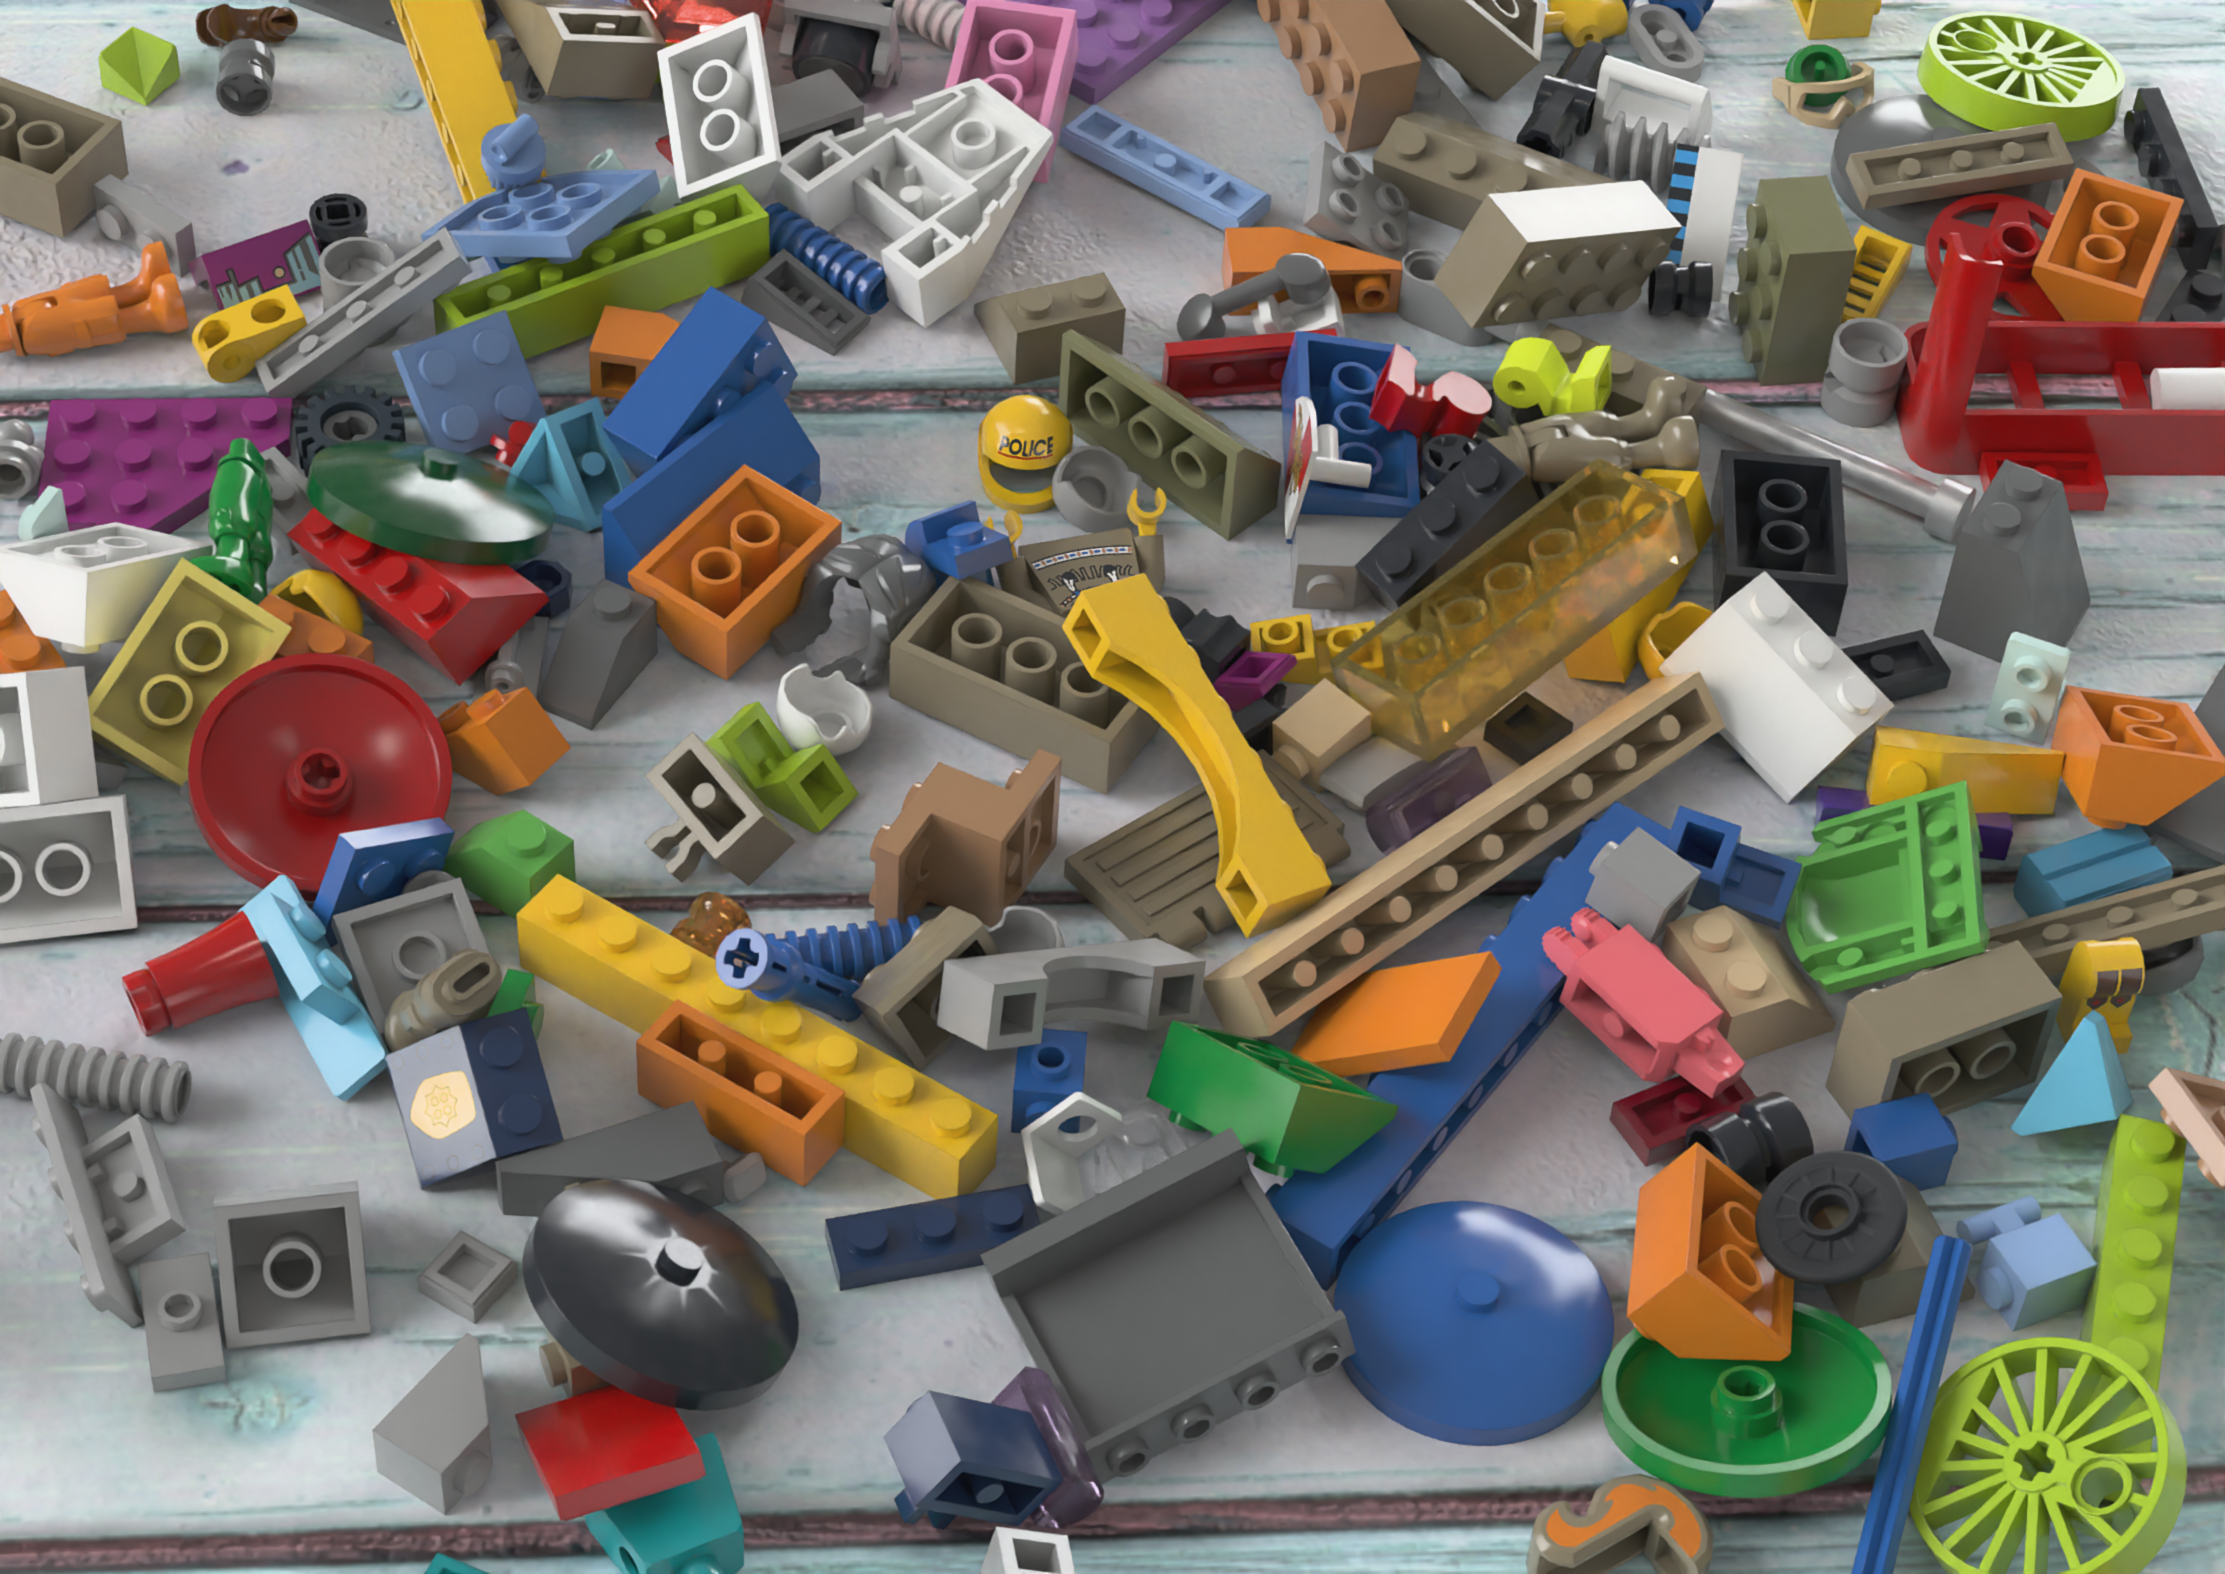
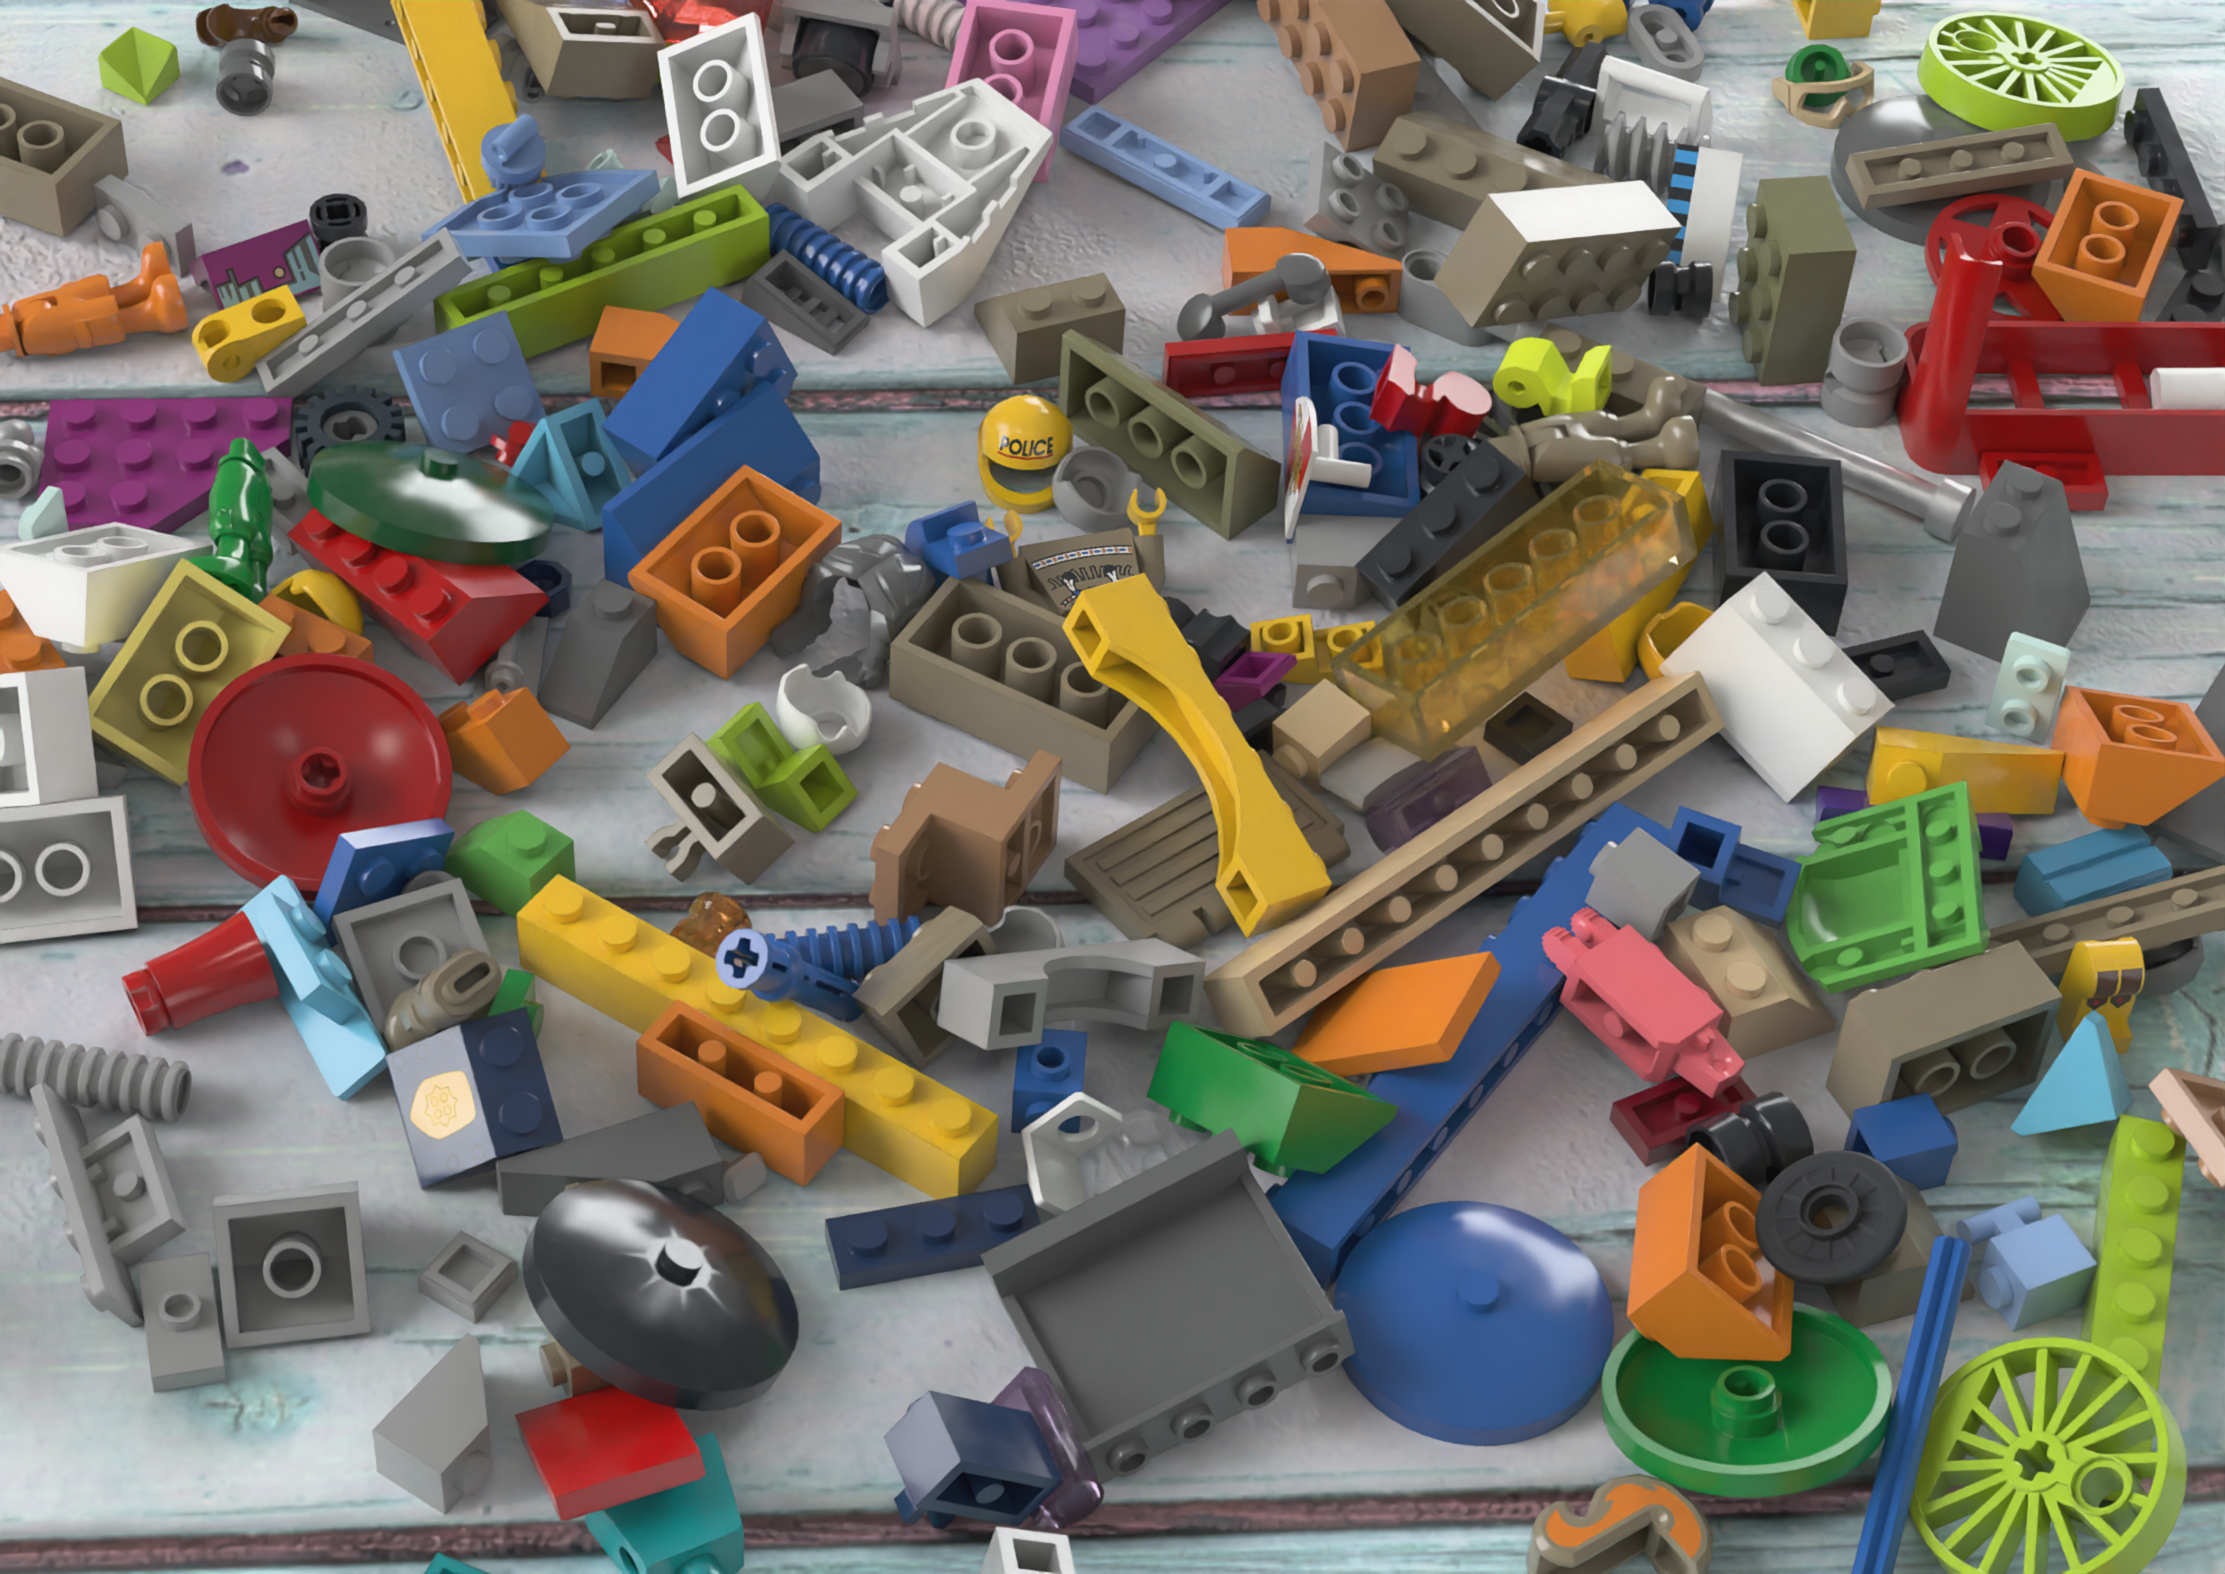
(1885, 254): yellow slope -> none

